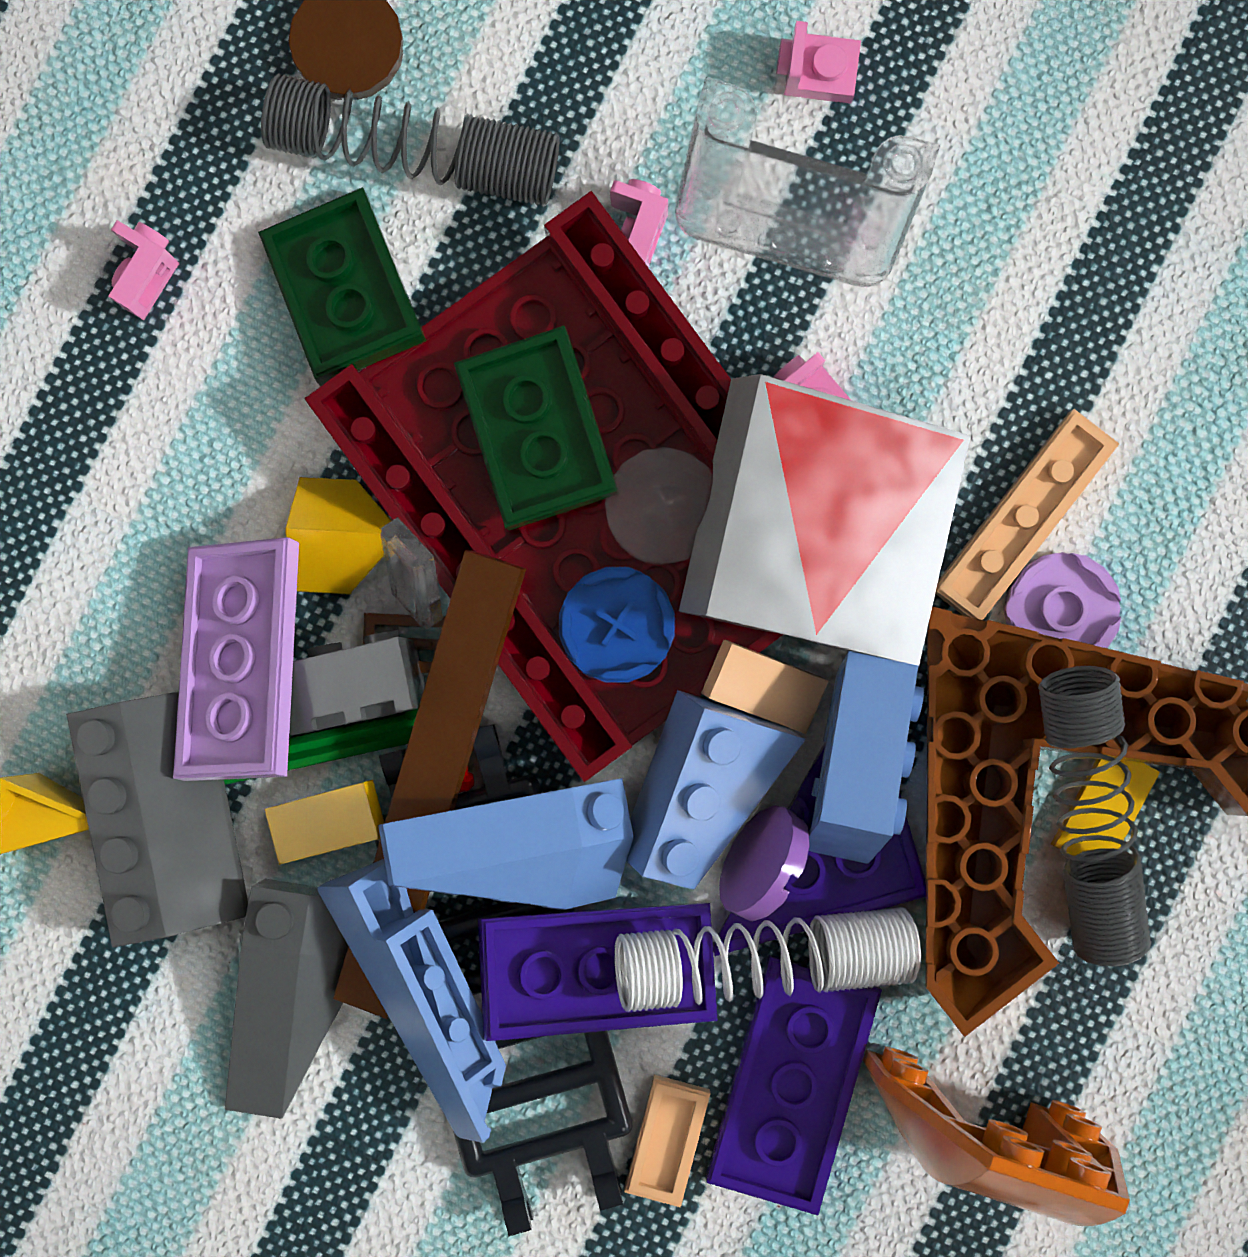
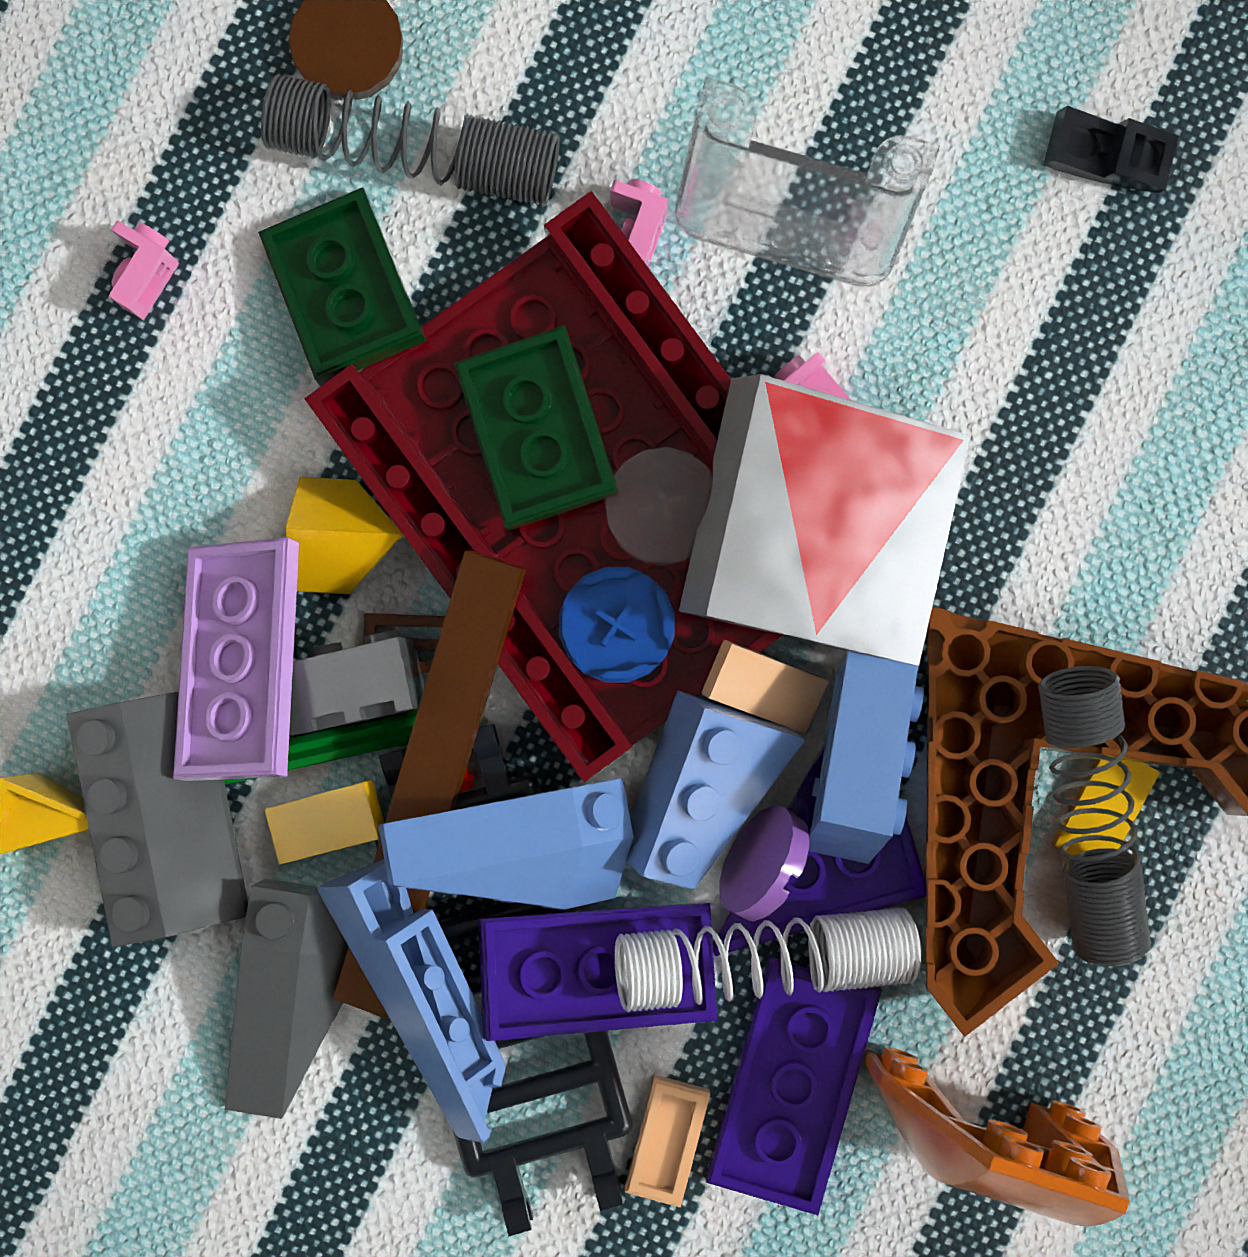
(411, 573): clear tile -> none
(819, 65): bright pink bracket -> none
(1025, 516): light nougat tile -> none
(1065, 599): lavender tile -> none
(1109, 152): none -> black slope

